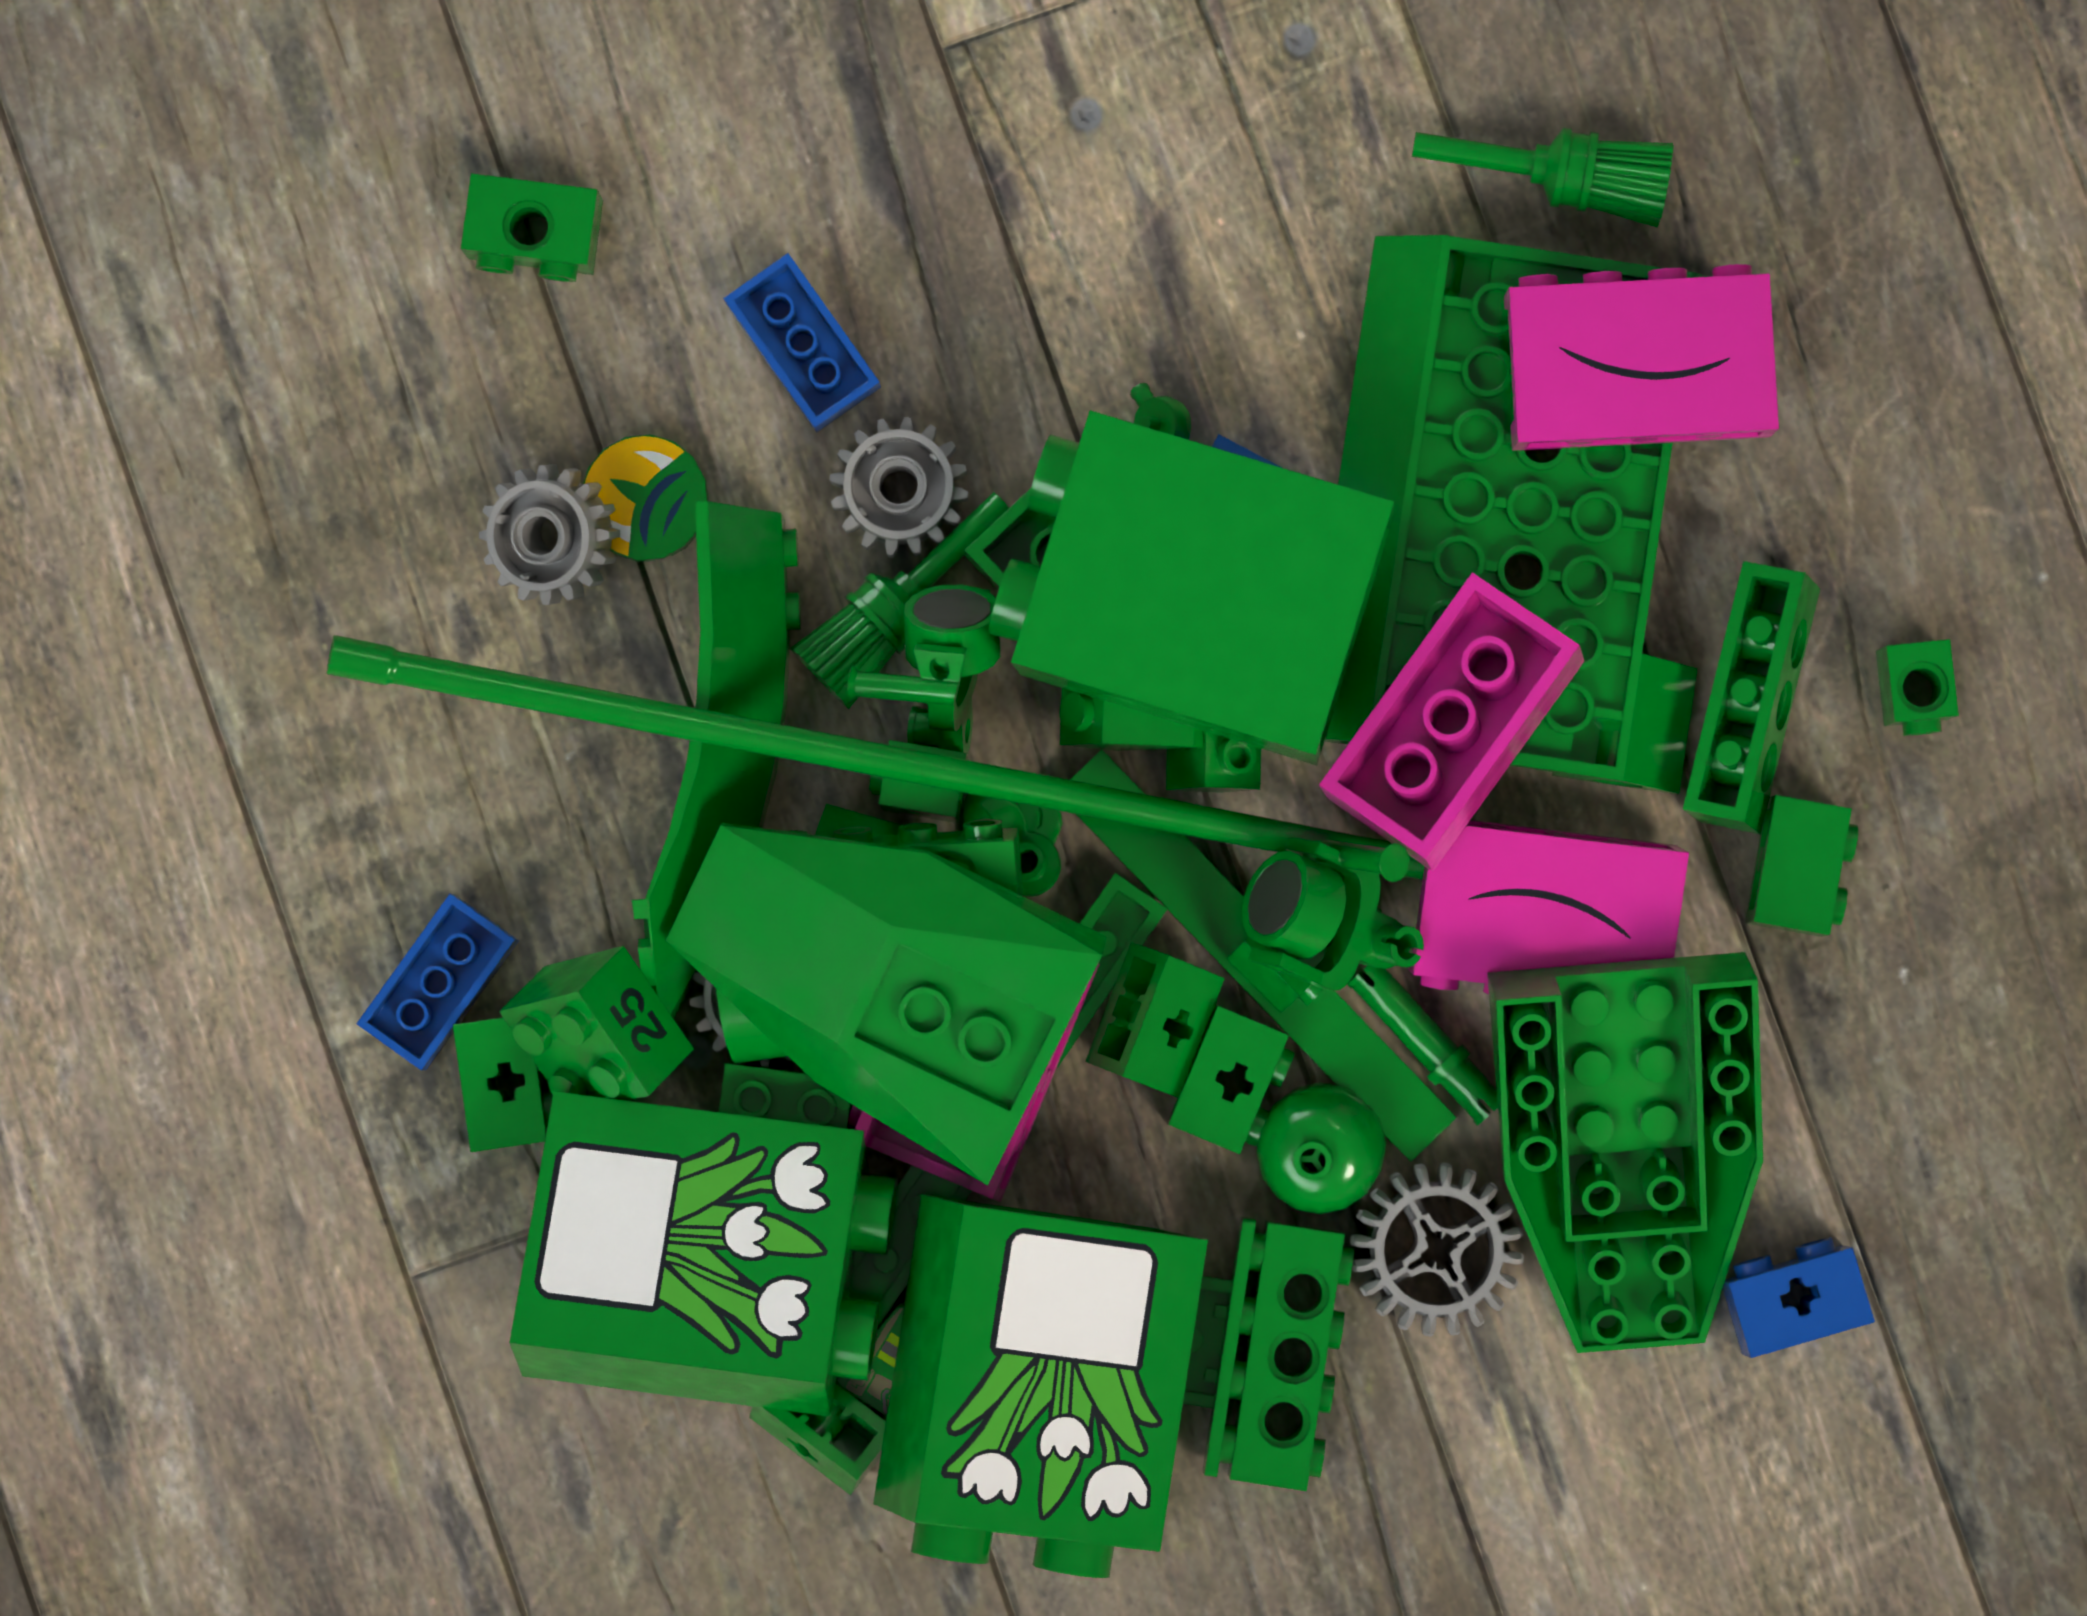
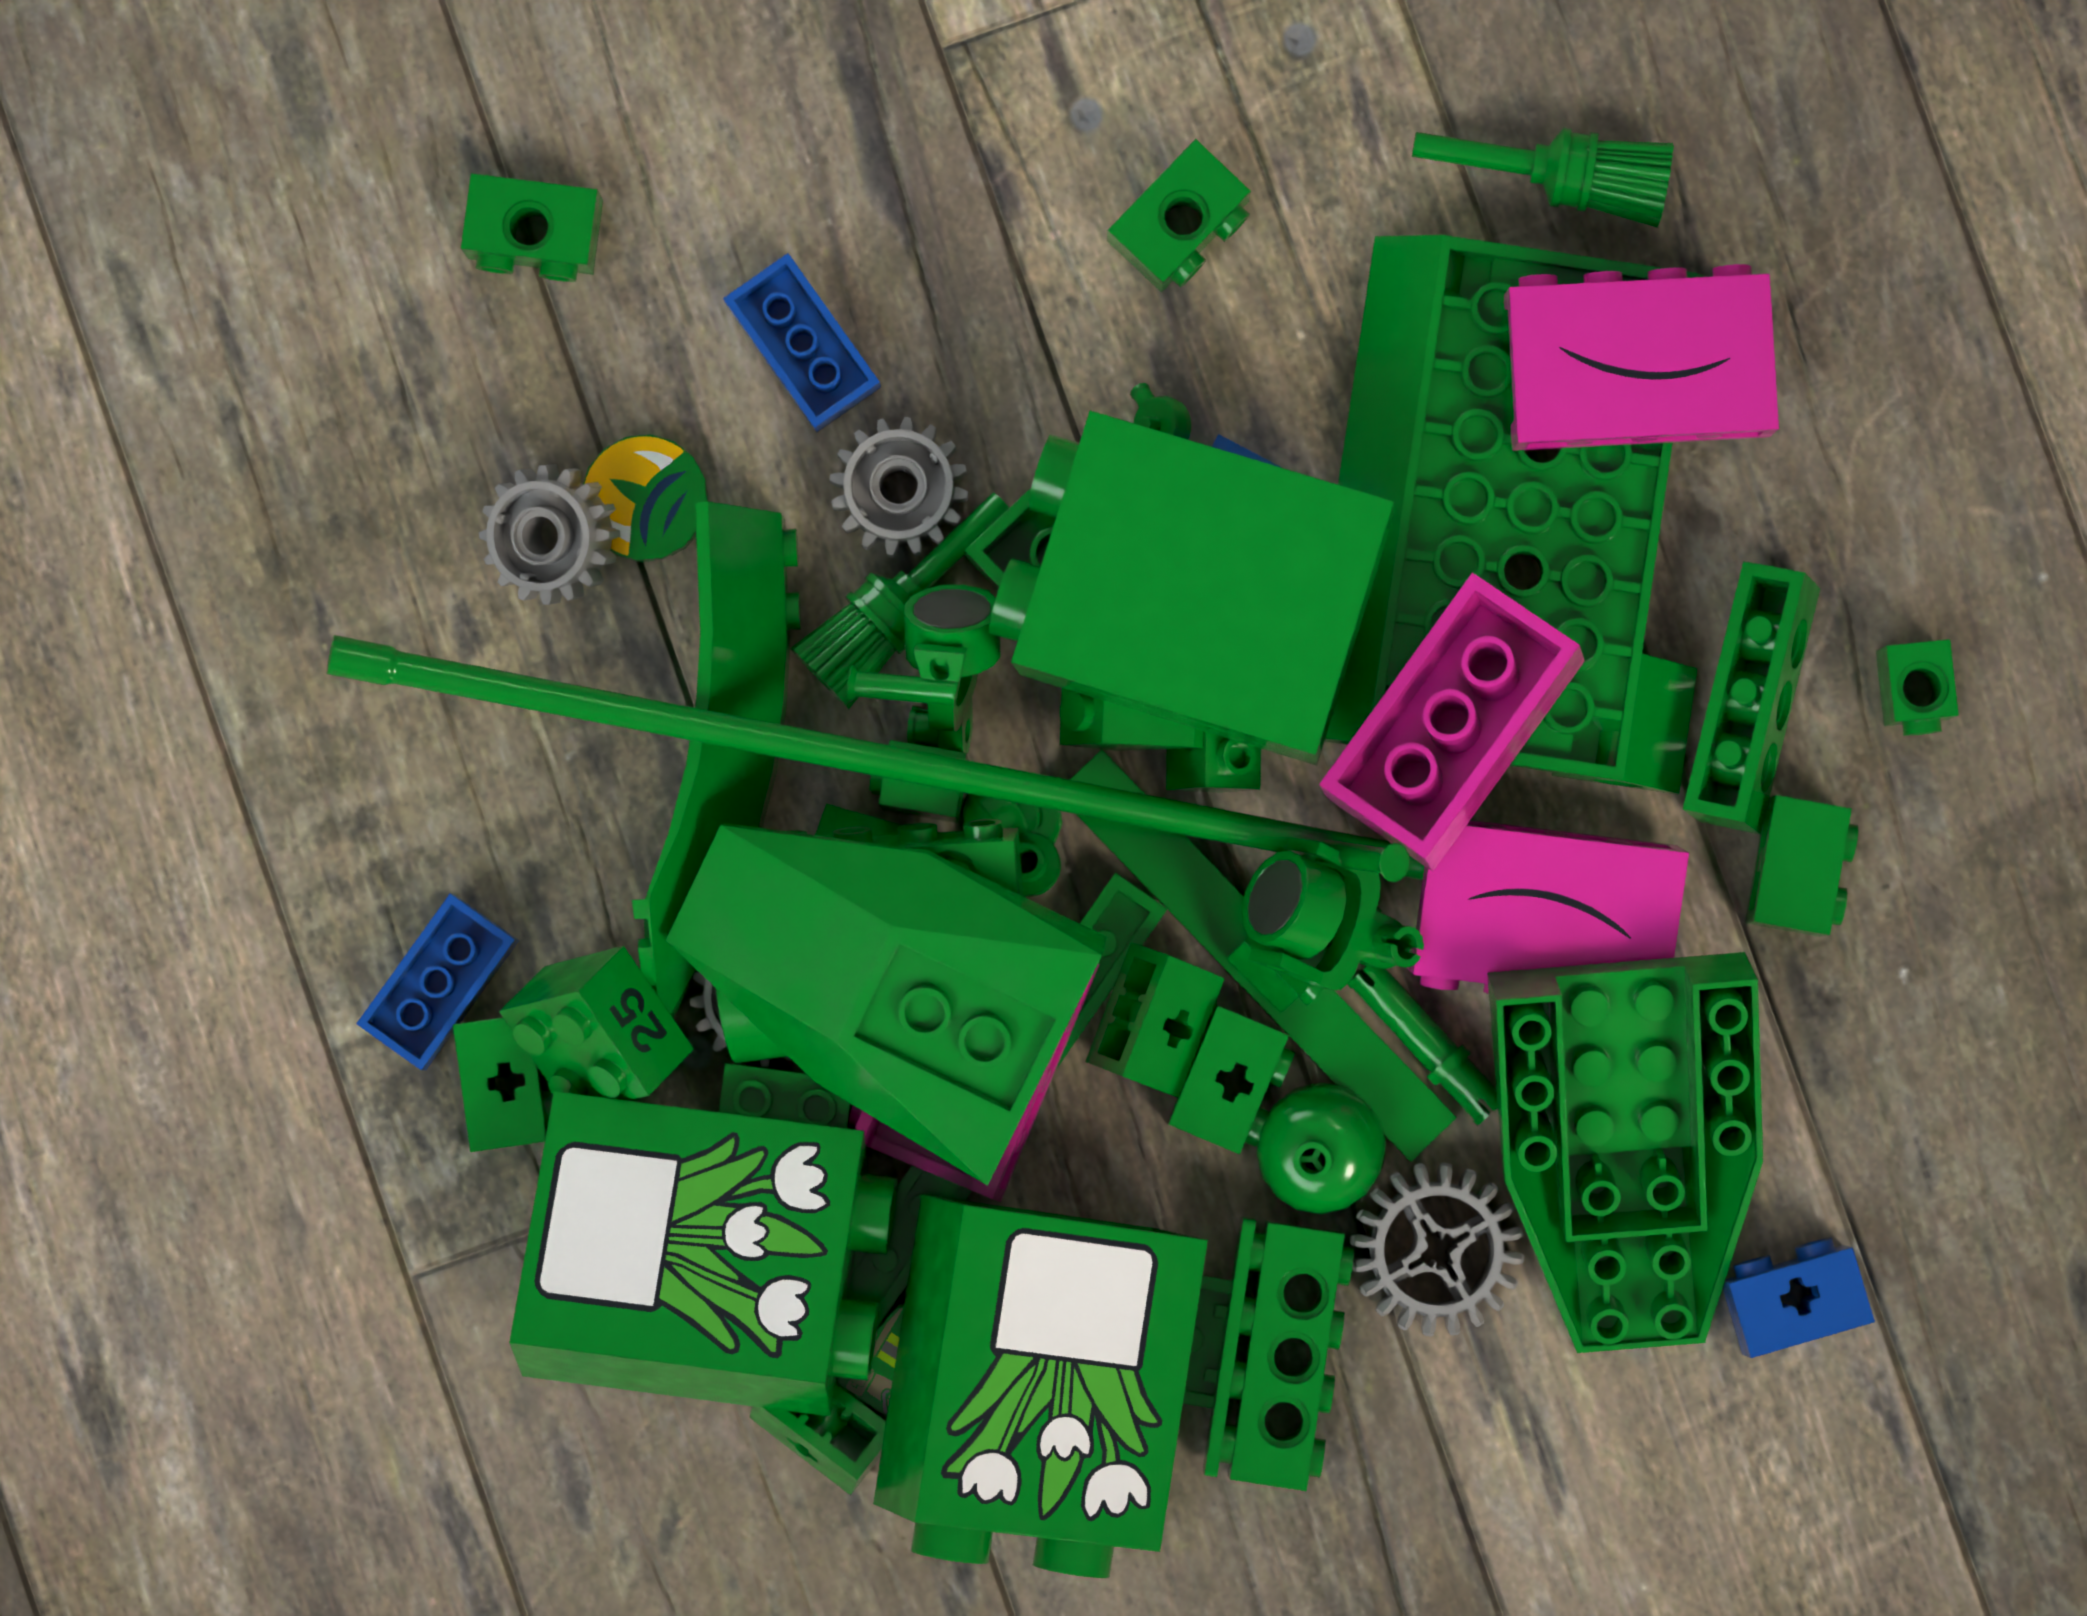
(1192, 181): none -> green brick

